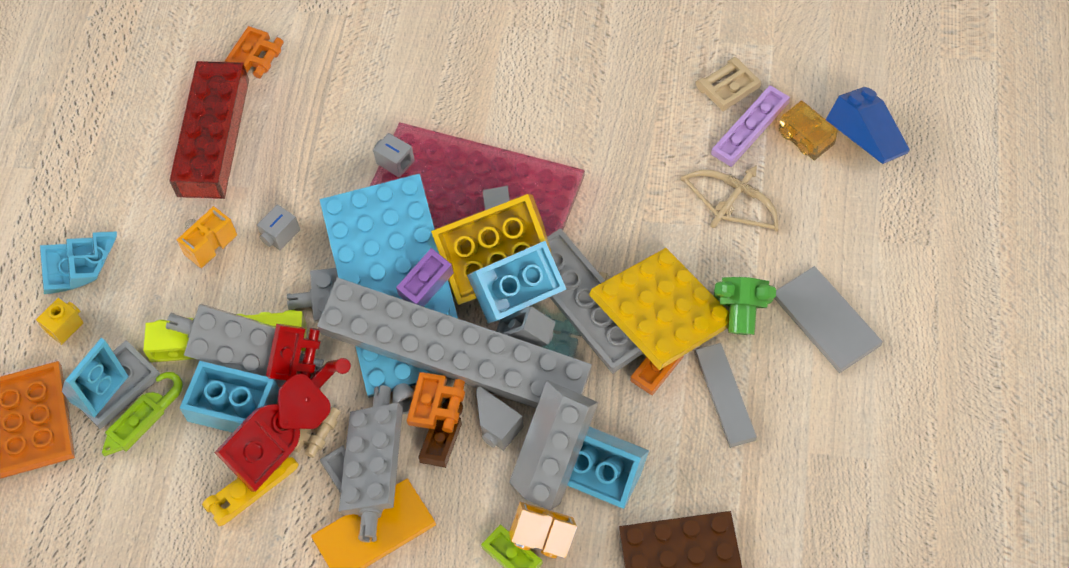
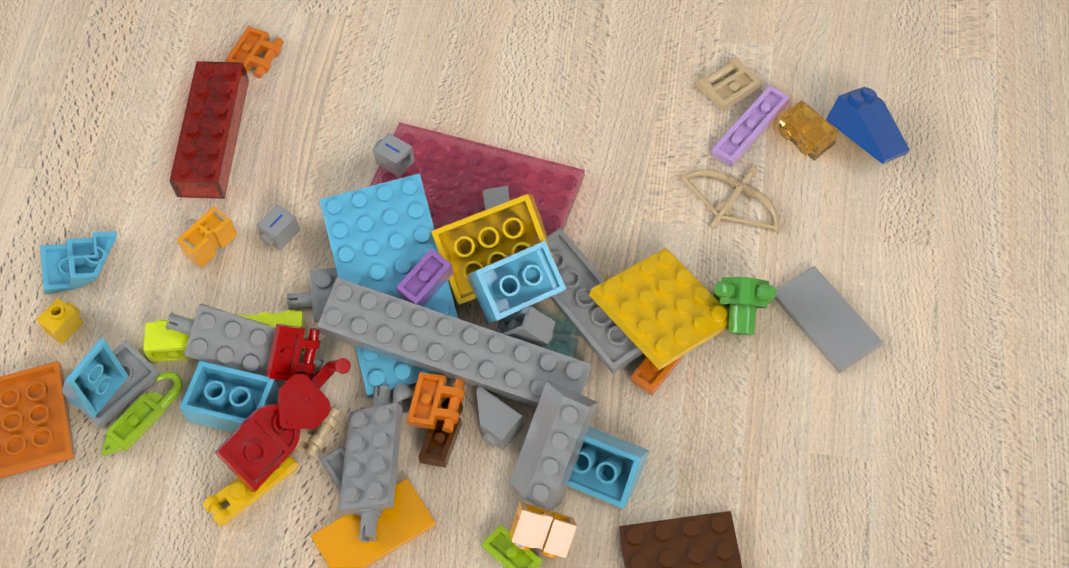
(725, 395): light grey tile -> none

